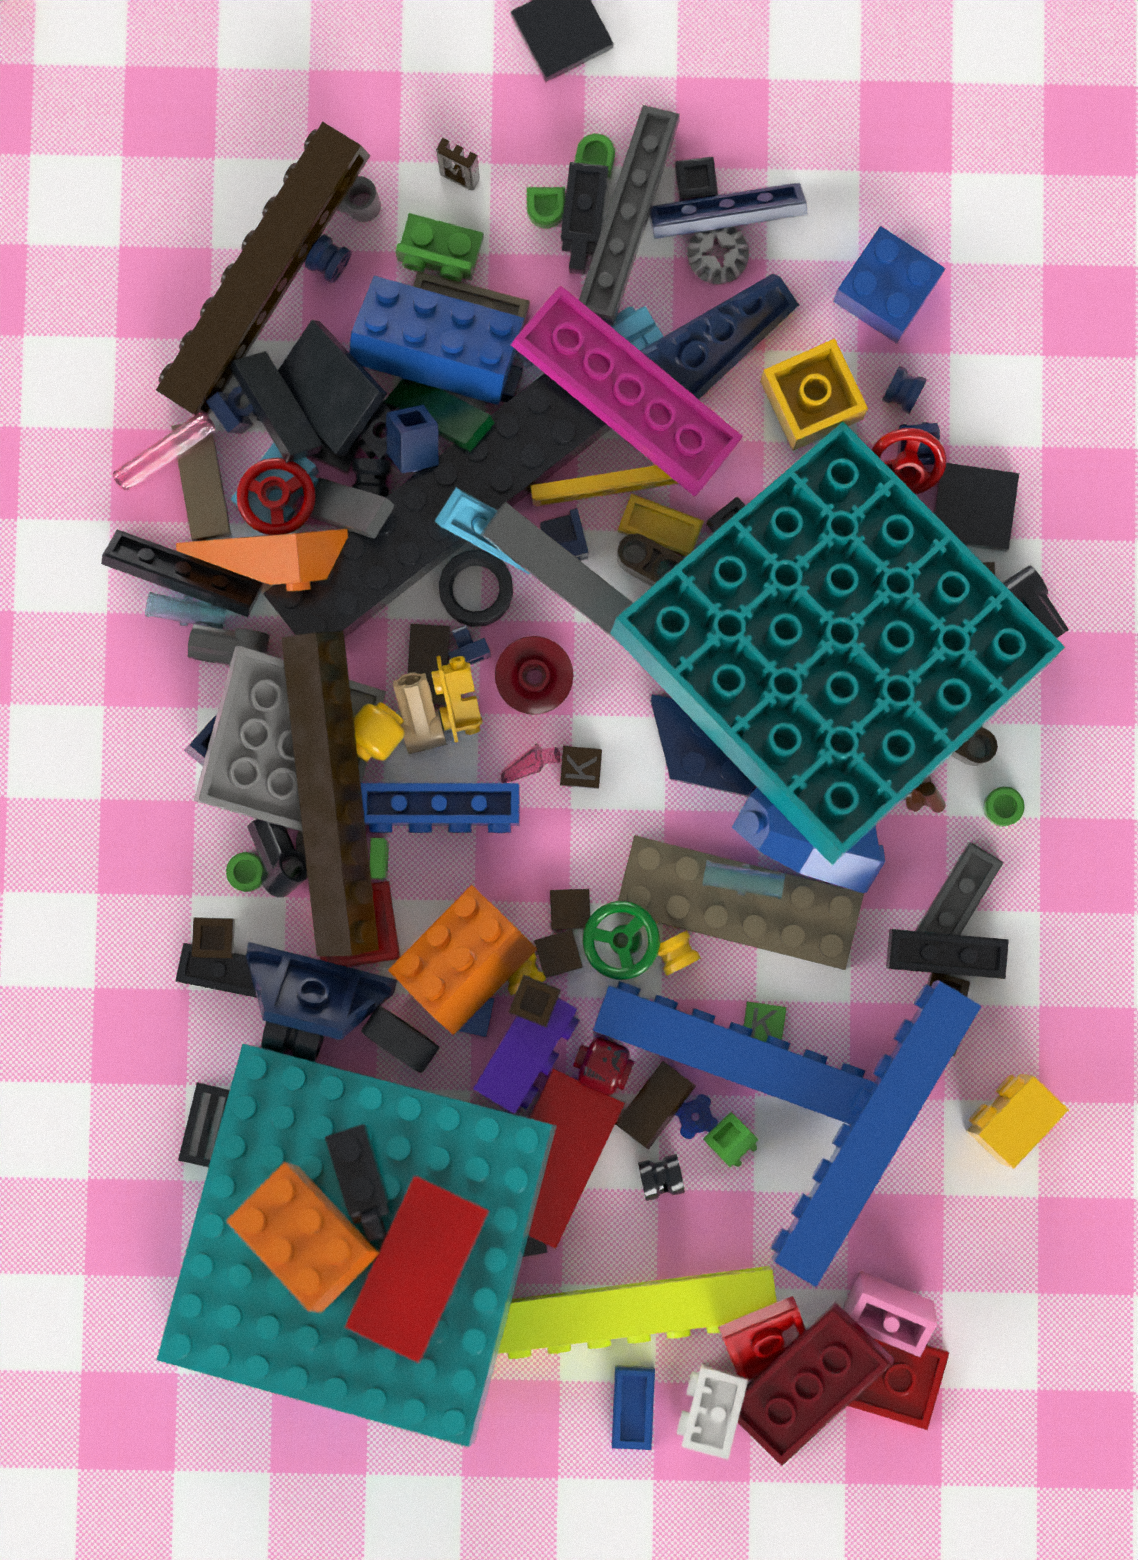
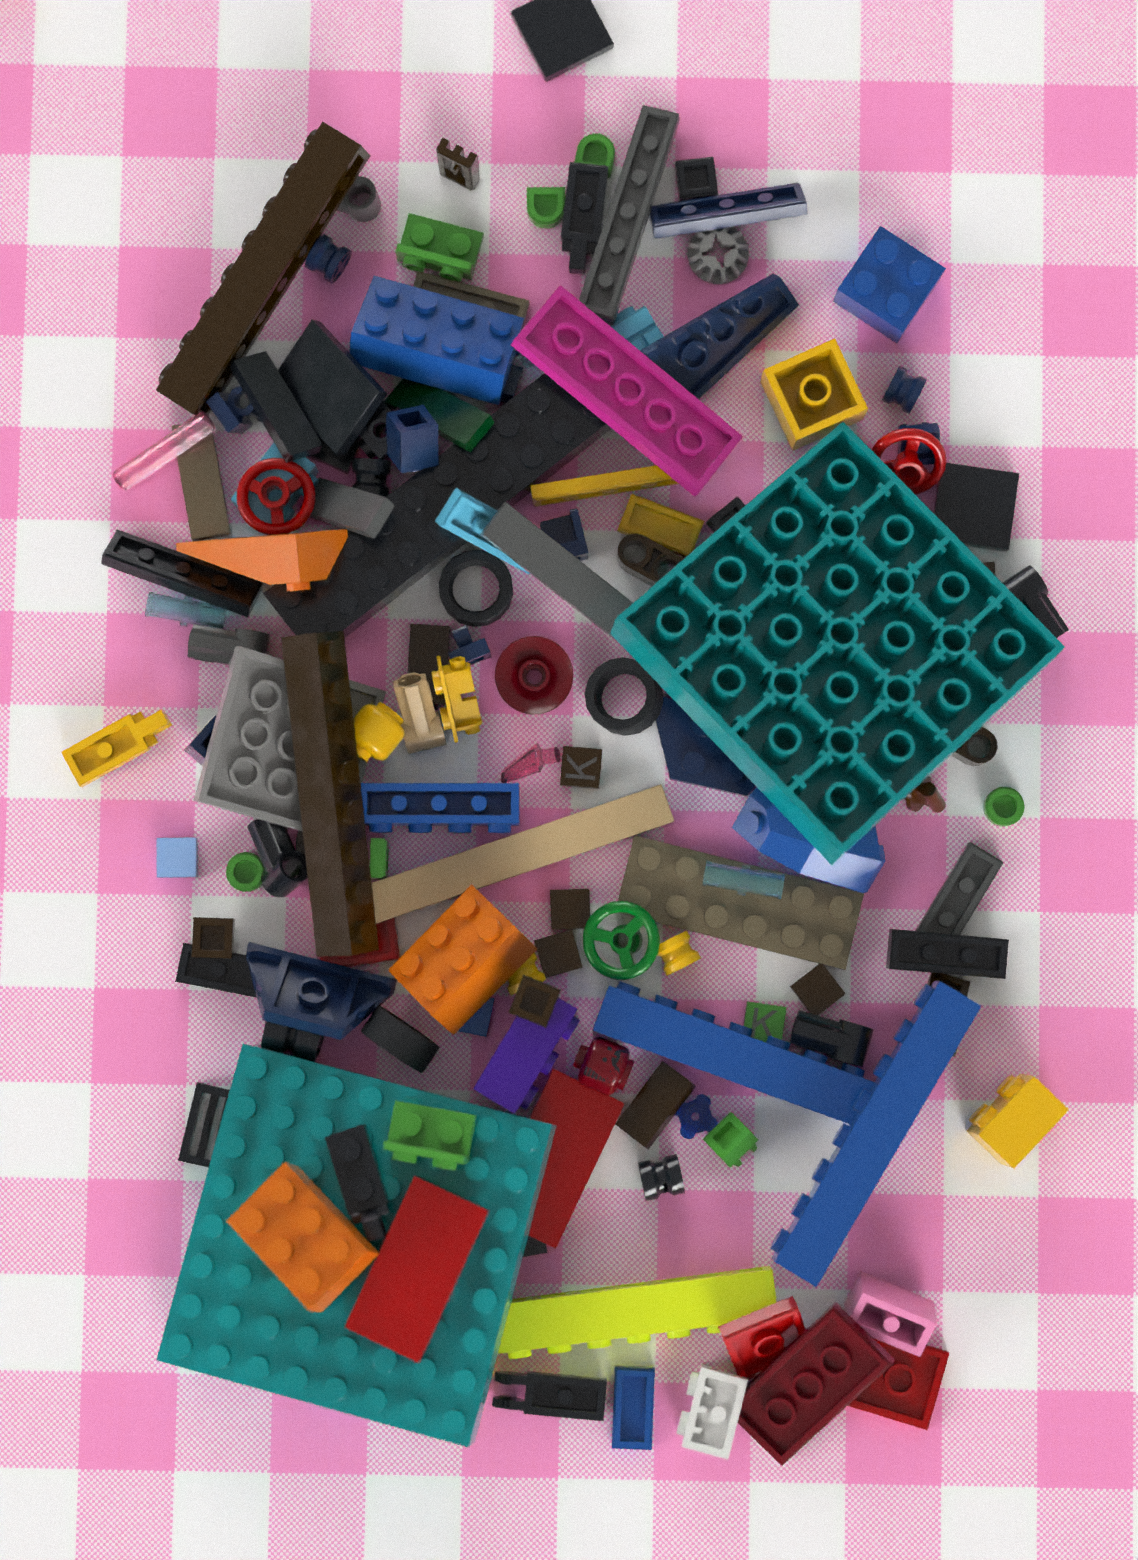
(114, 745): none -> yellow hinge
(177, 857): none -> light blue tile
(430, 1134): none -> bright green bracket
(521, 853): none -> tan tile
(554, 1395): none -> black hinge
(599, 680): none -> black tyre
(817, 990): none -> dark brown tile
(840, 1039): none -> black piece

